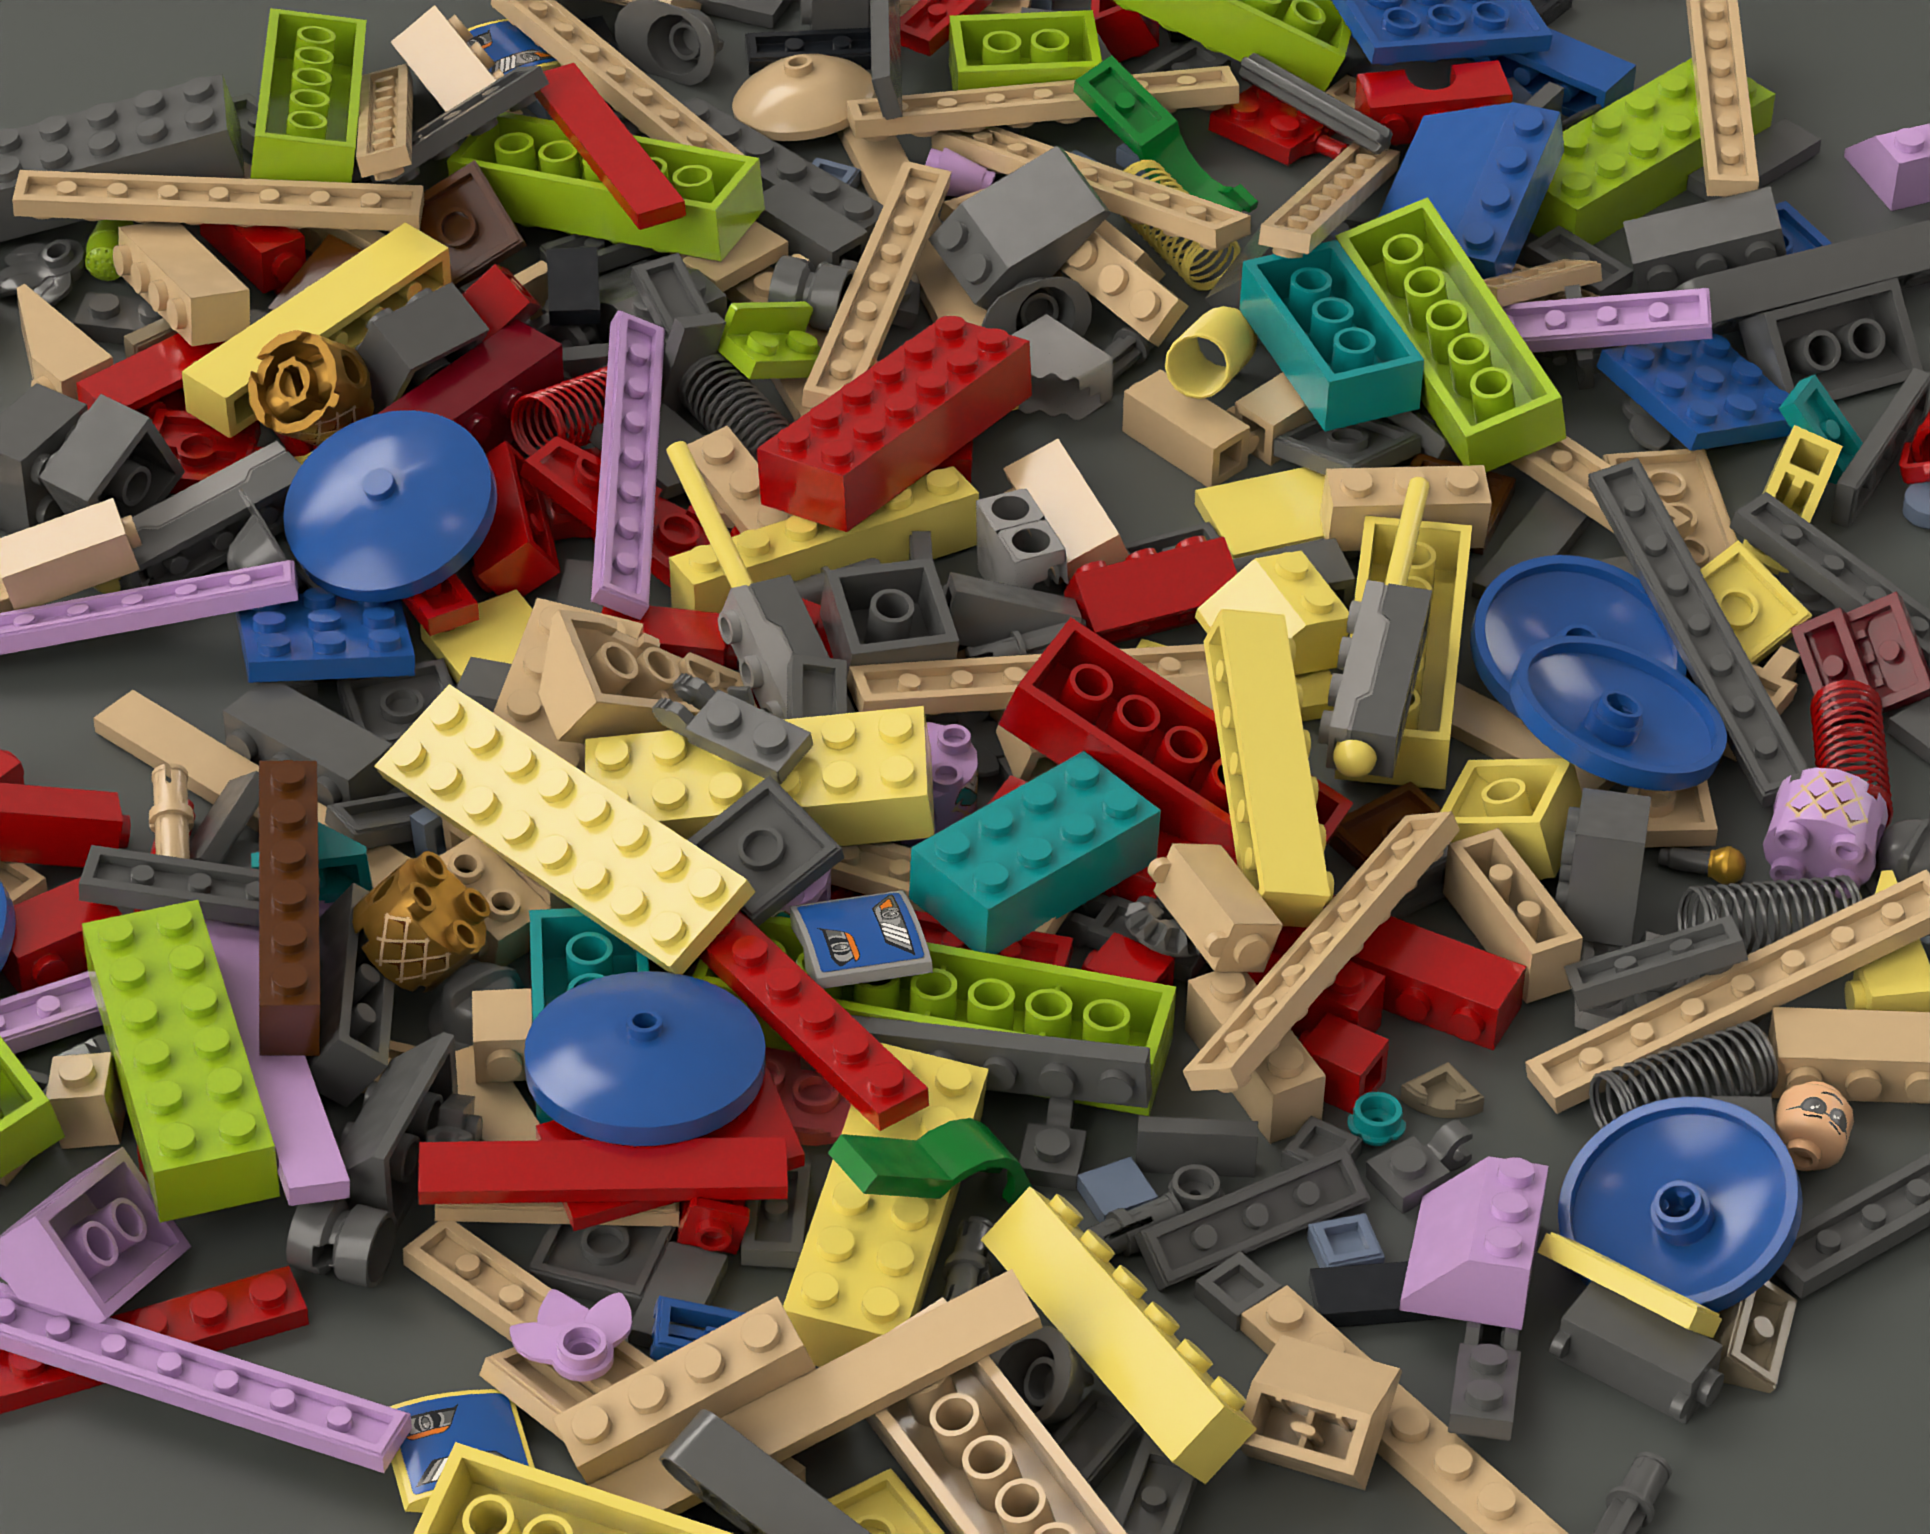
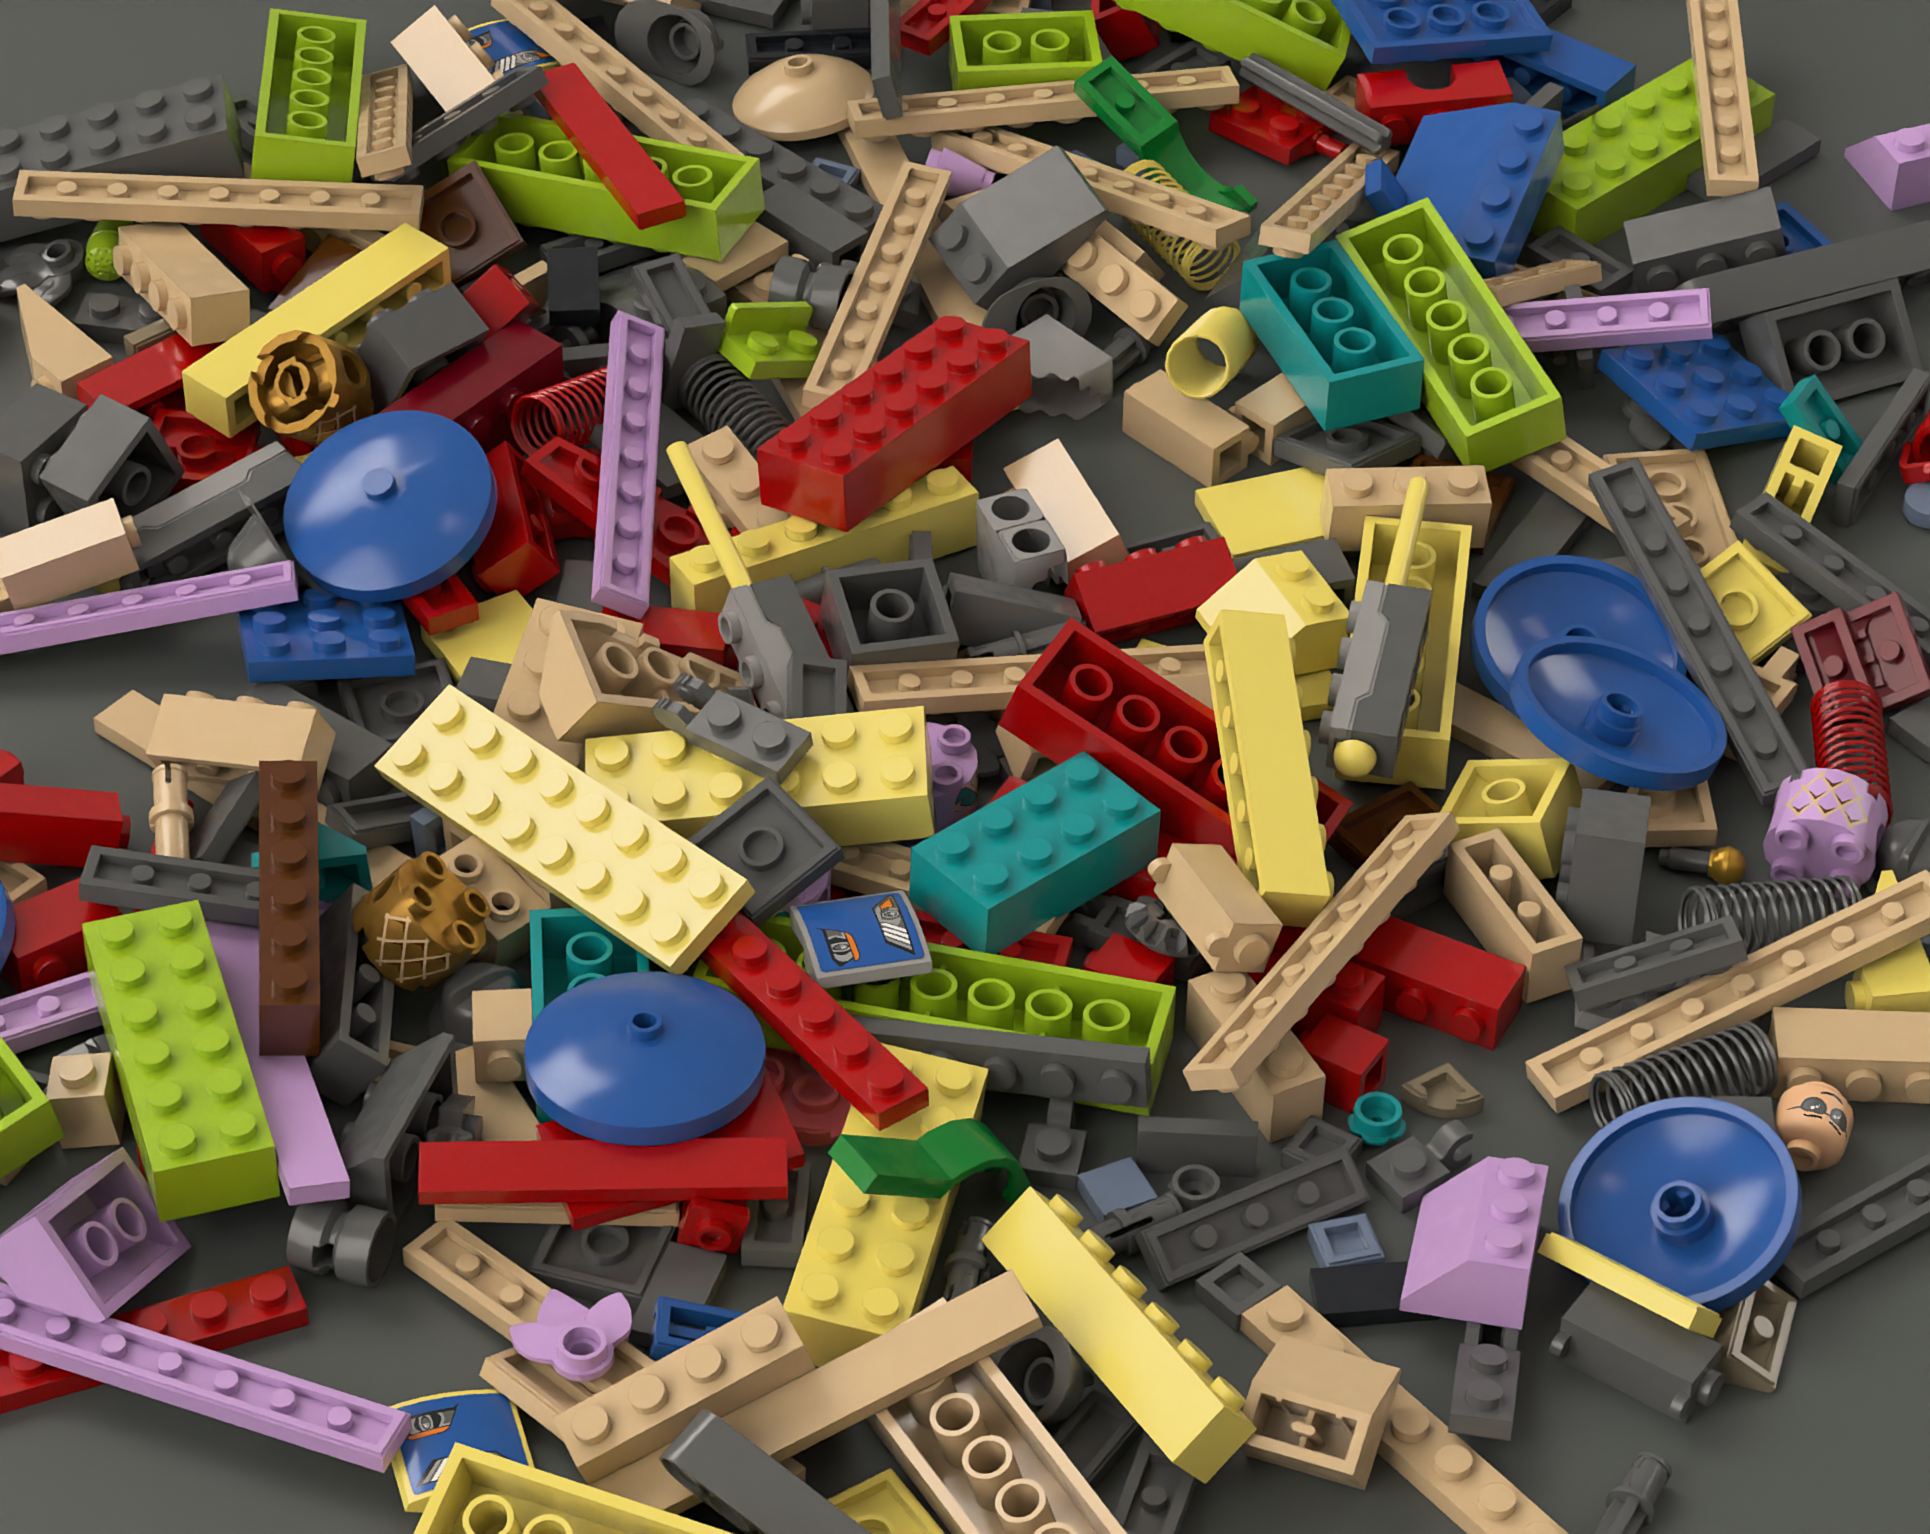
(229, 737): none -> tan brick
(1383, 189): none -> blue tile

